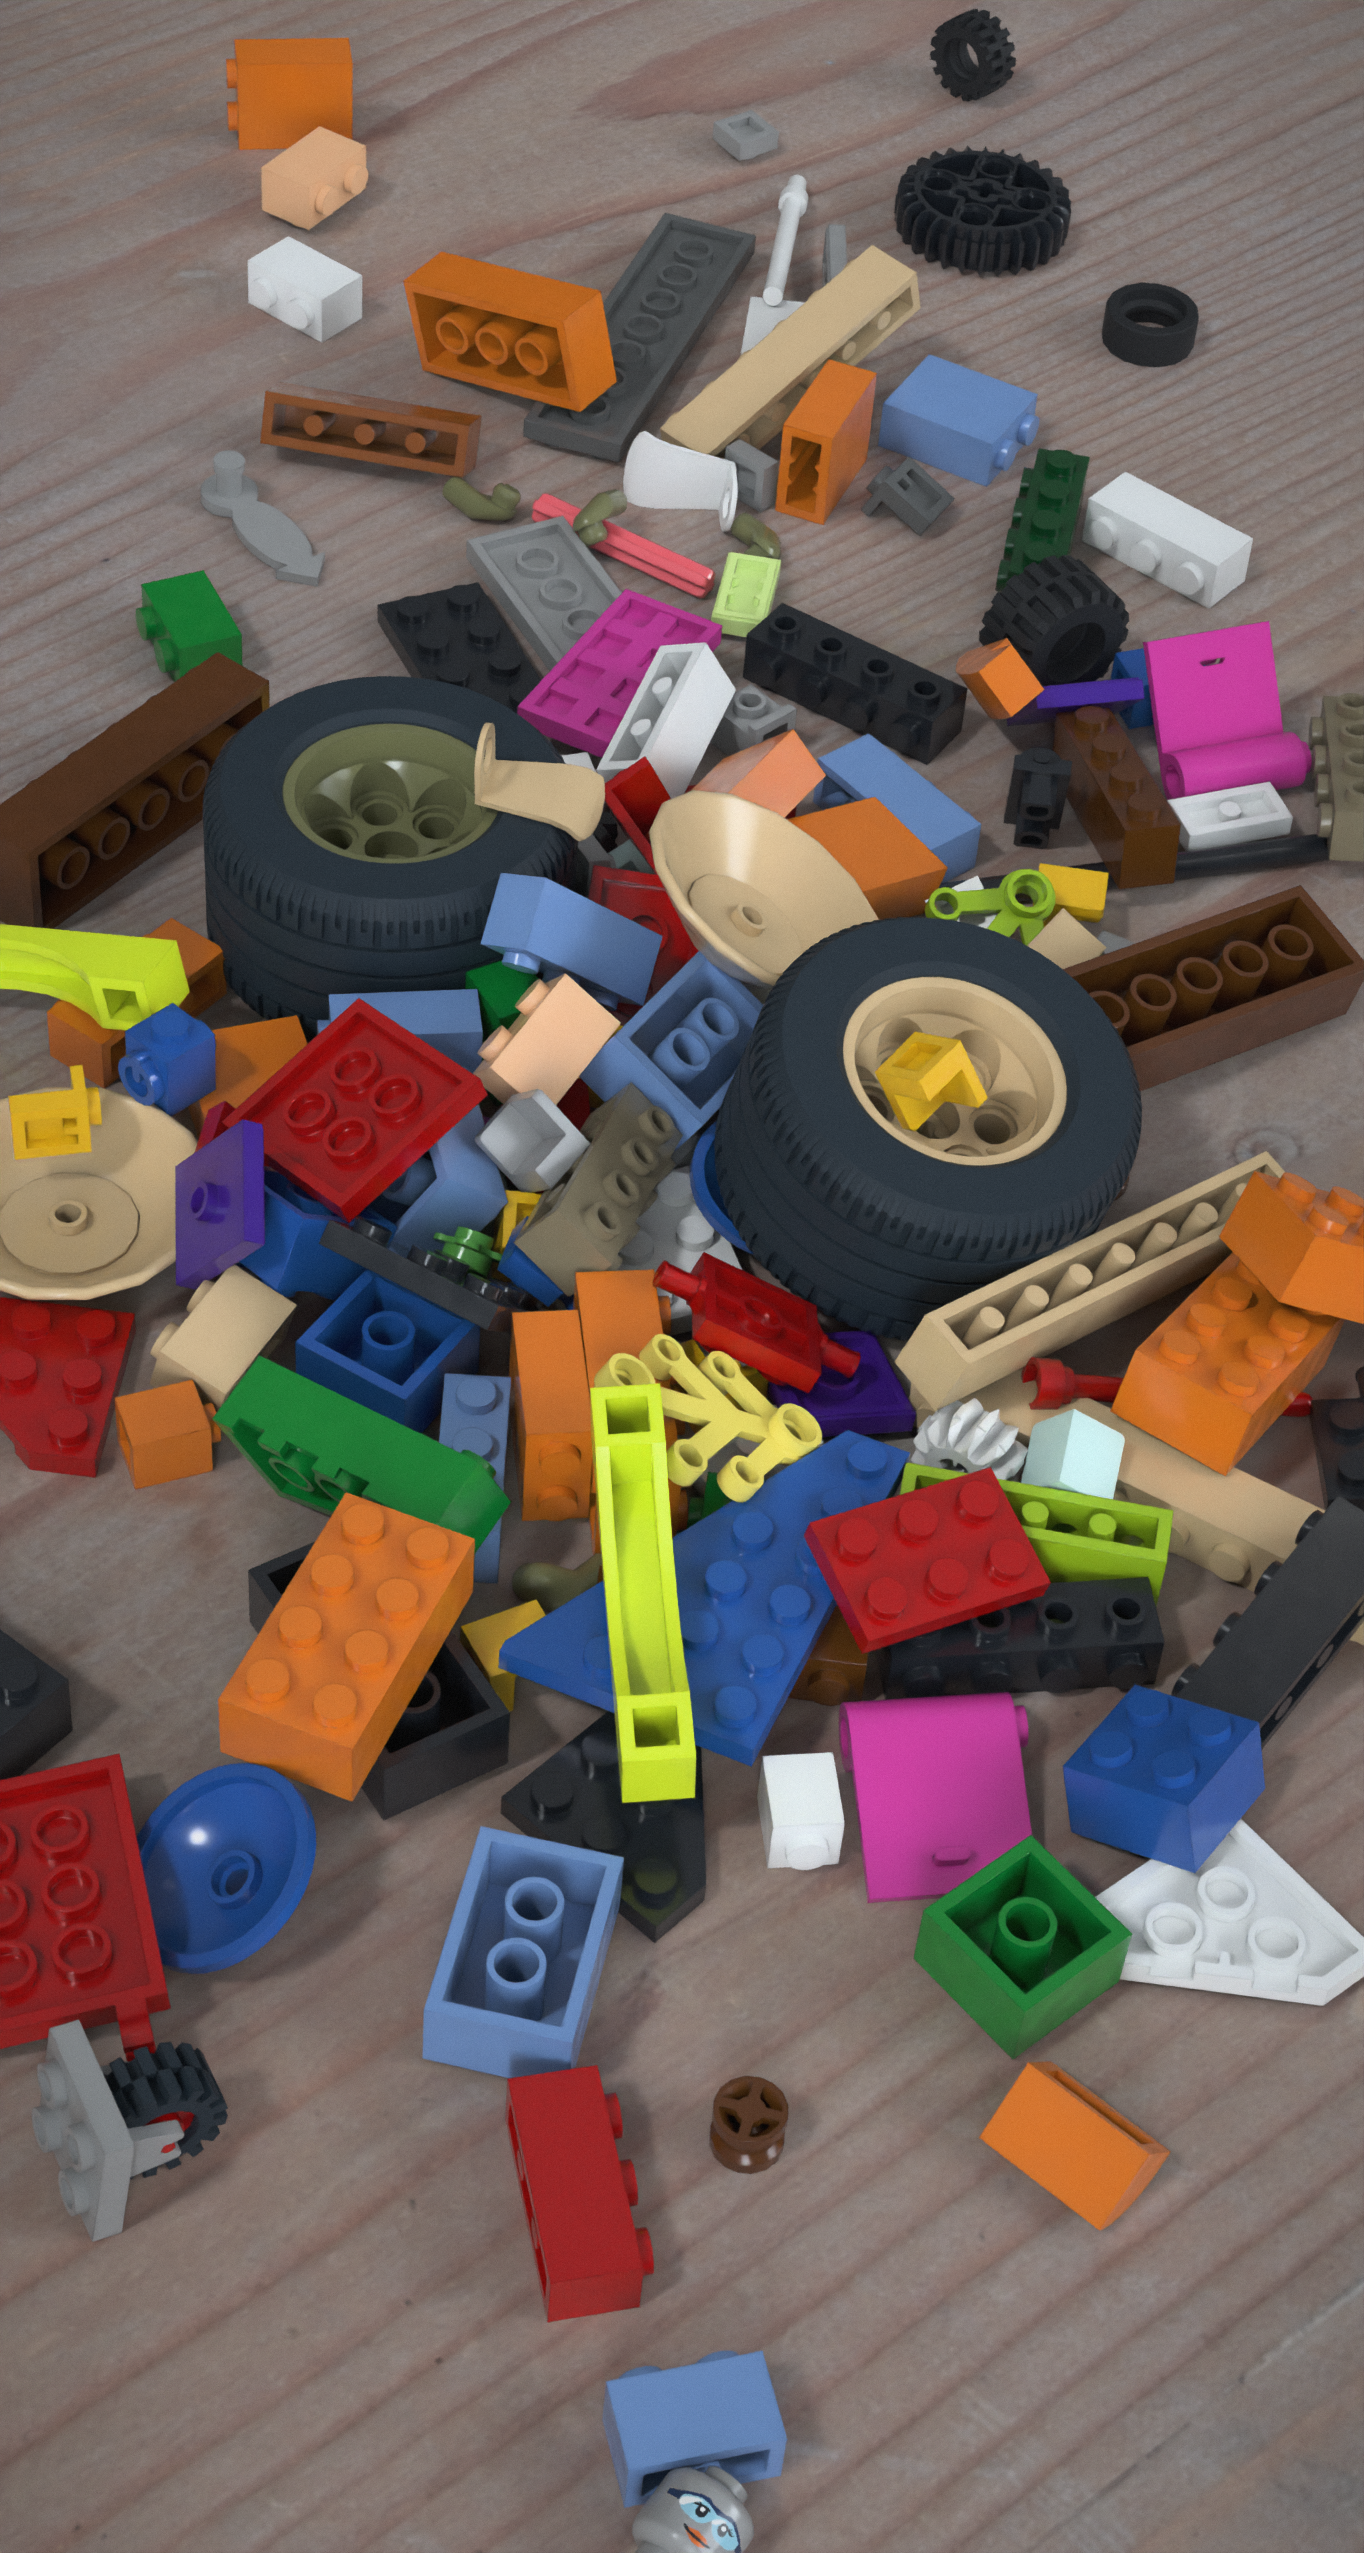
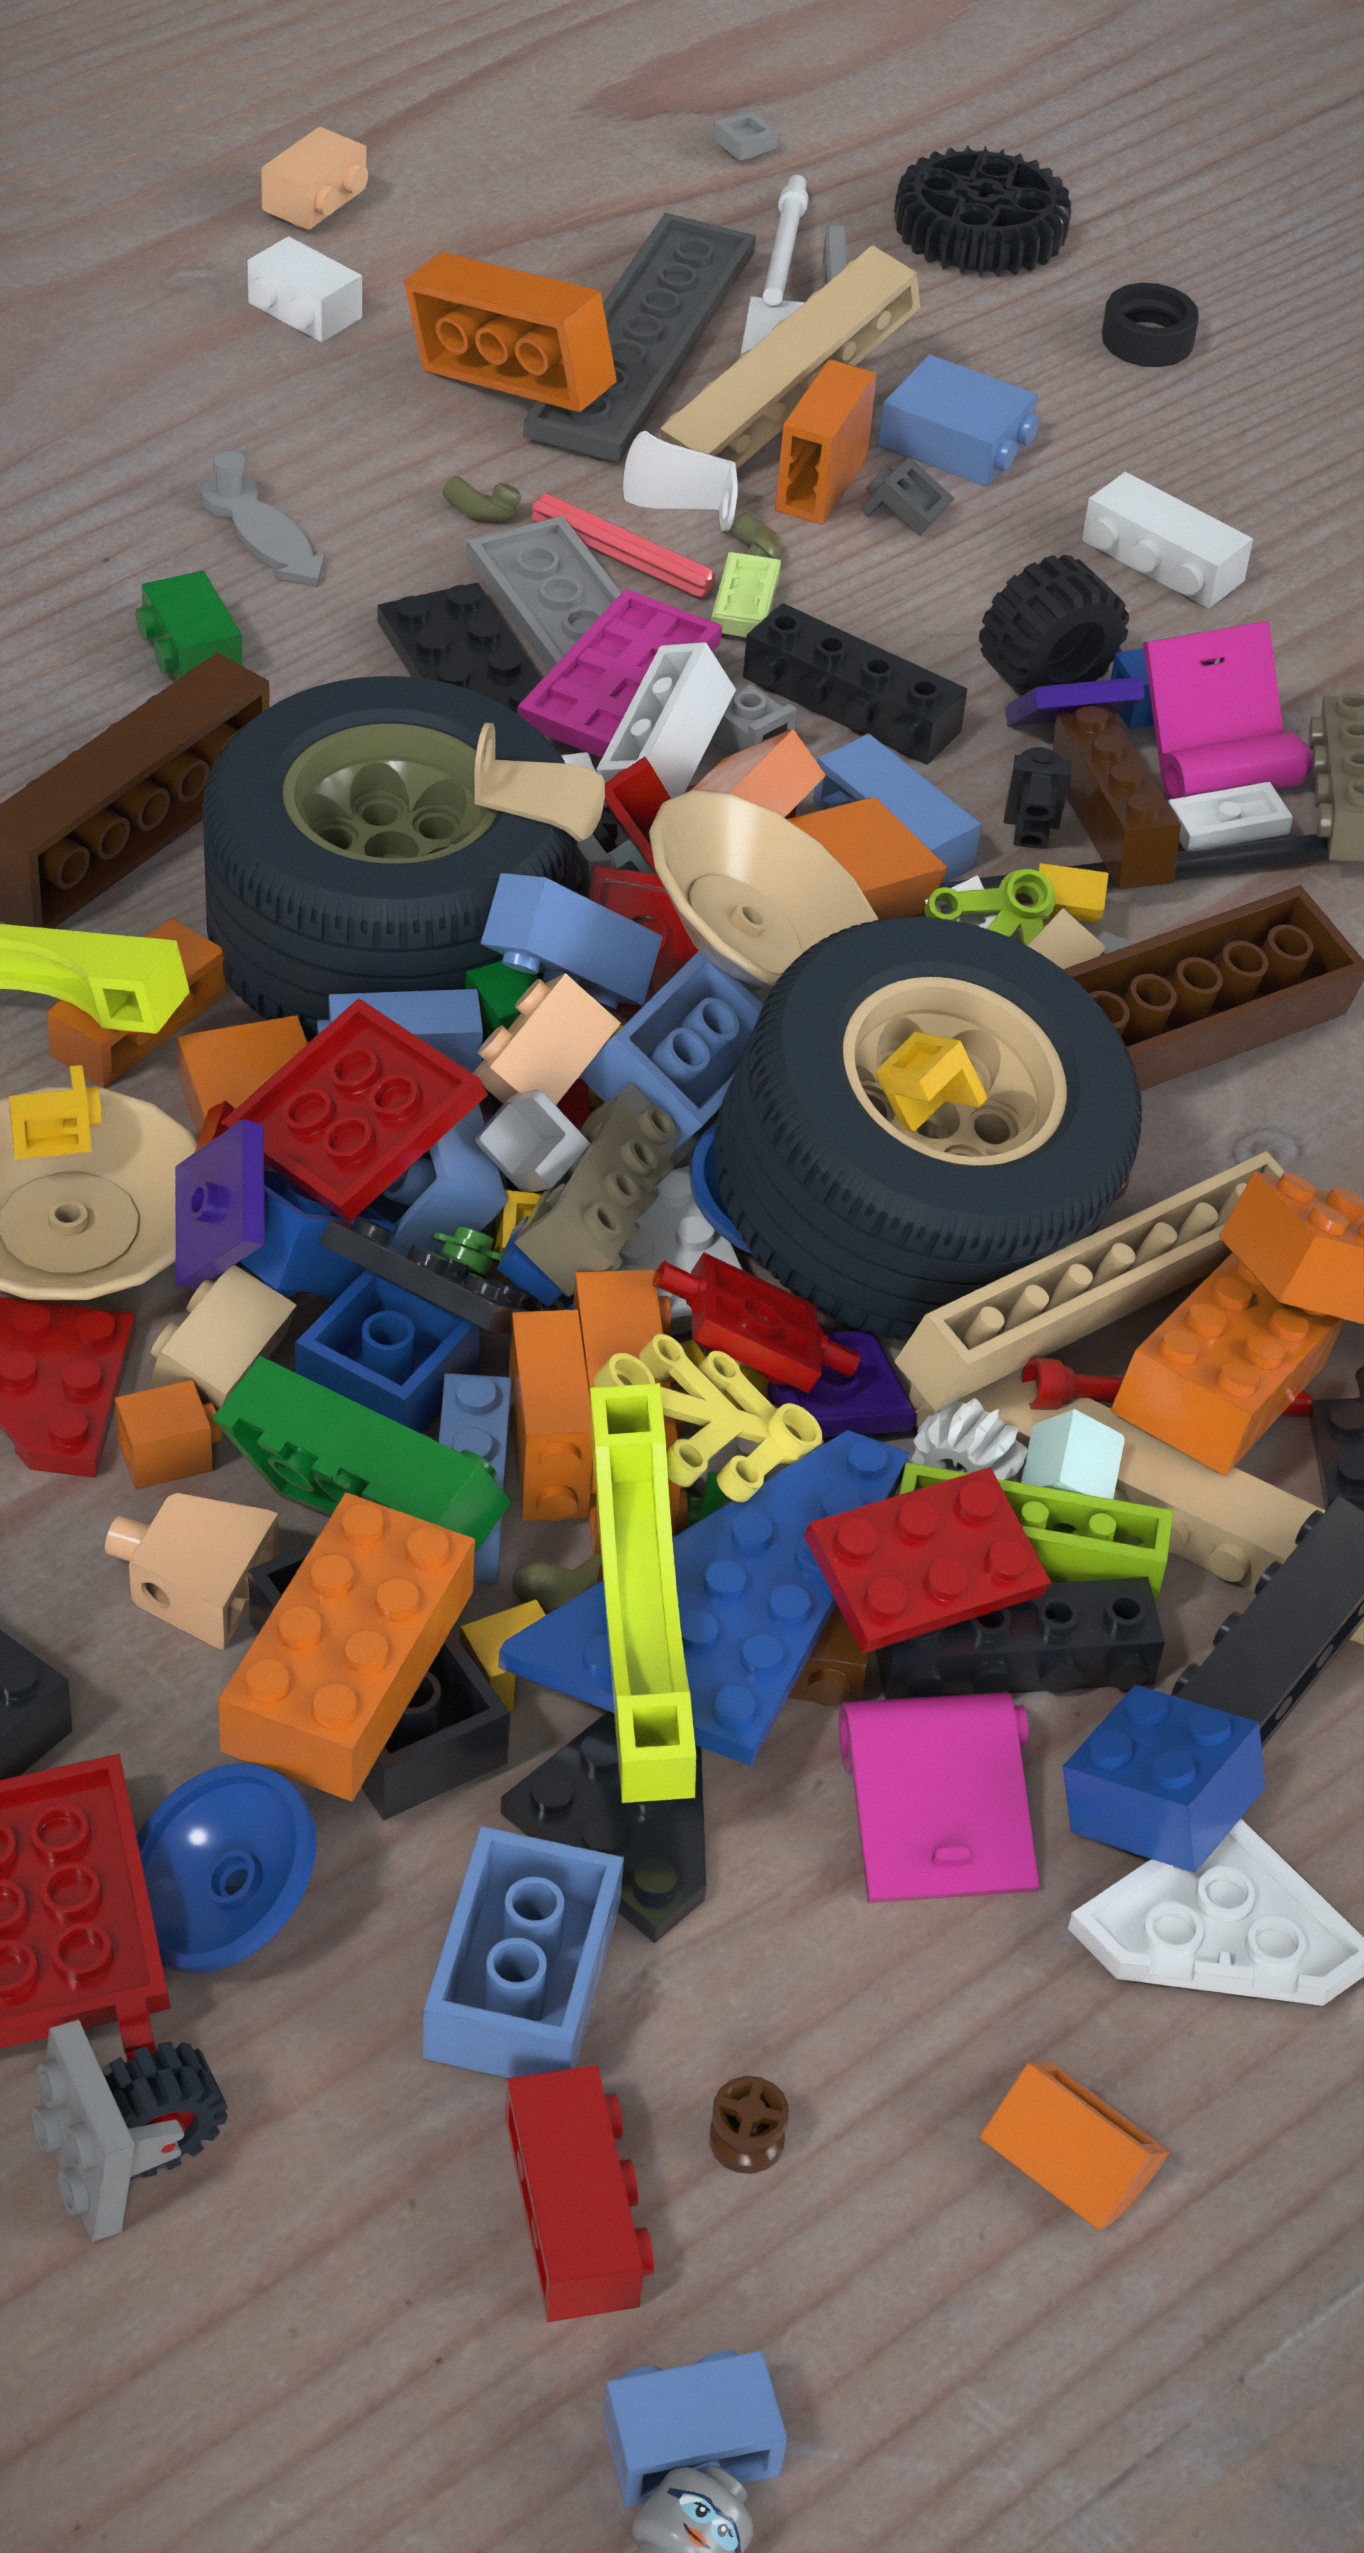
(169, 1060): blue brick -> none
(195, 1562): none -> light nougat torso
(289, 90): orange brick -> none
(370, 429): dark orange brick -> none
(589, 520): olive arm -> none
(755, 474): light grey plate -> none
(800, 1810): white brick -> none
(989, 46): black tyre -> none
(998, 679): orange slope -> none
(1021, 1946): green brick -> none
(1044, 512): dark green brick -> none

